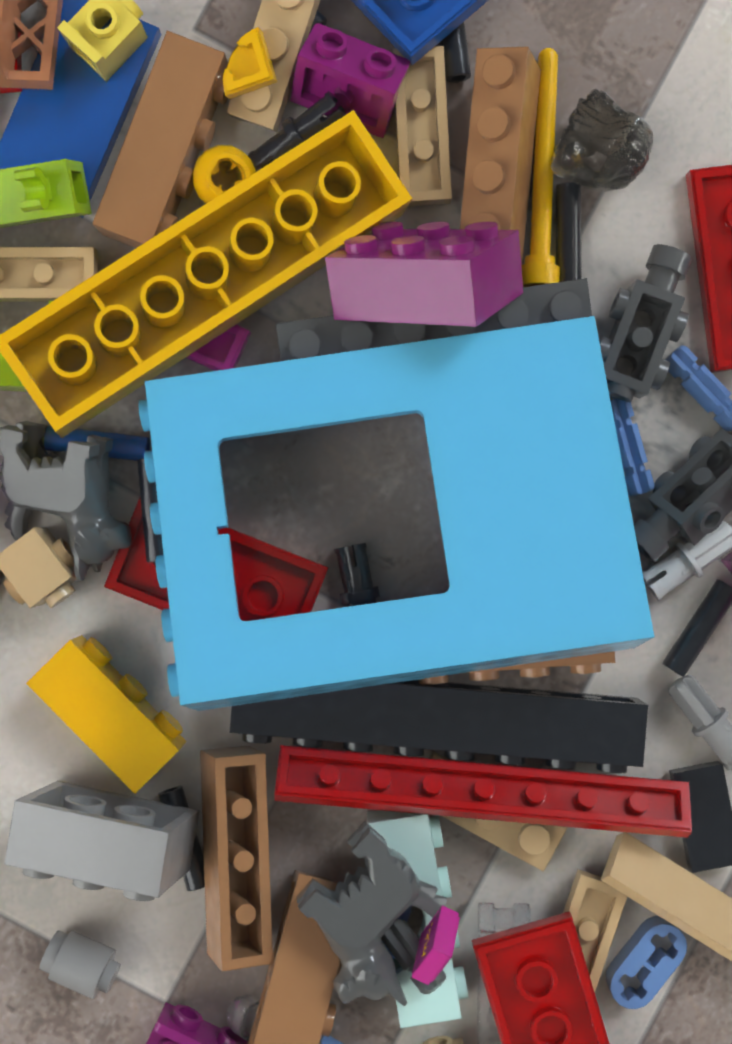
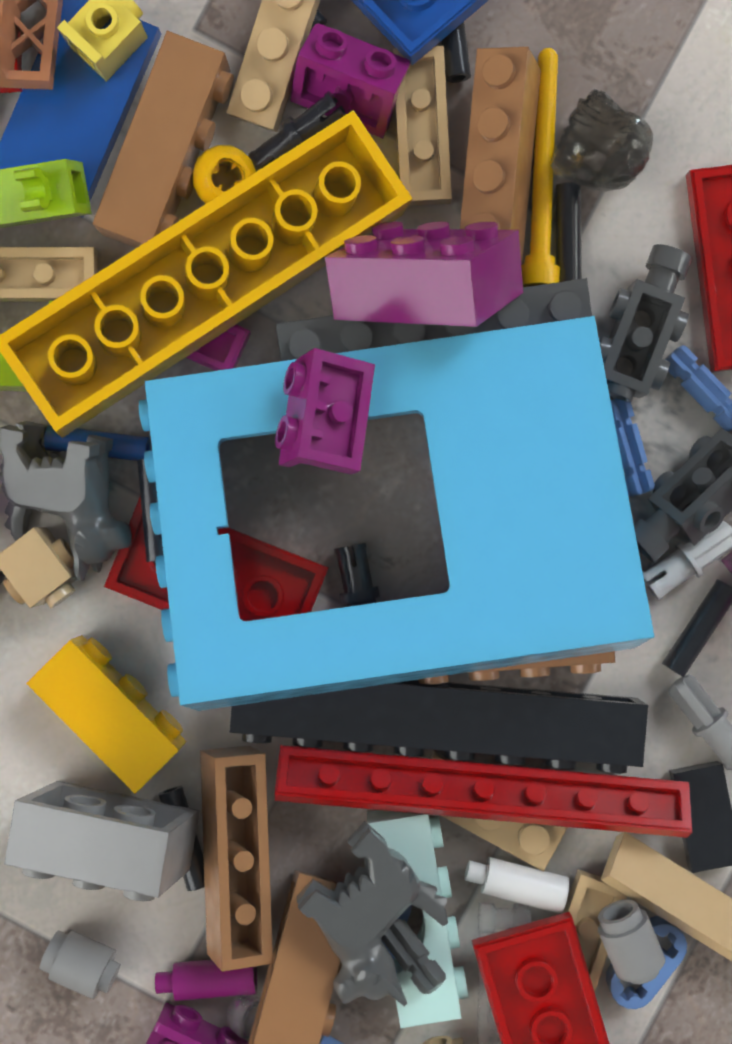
(205, 980): none -> magenta cylinder
(248, 66): yellow tile -> none
(325, 411): none -> magenta bracket
(436, 945): dark pink tile -> none
(520, 884): none -> white cylinder
(630, 942): none -> light grey brick

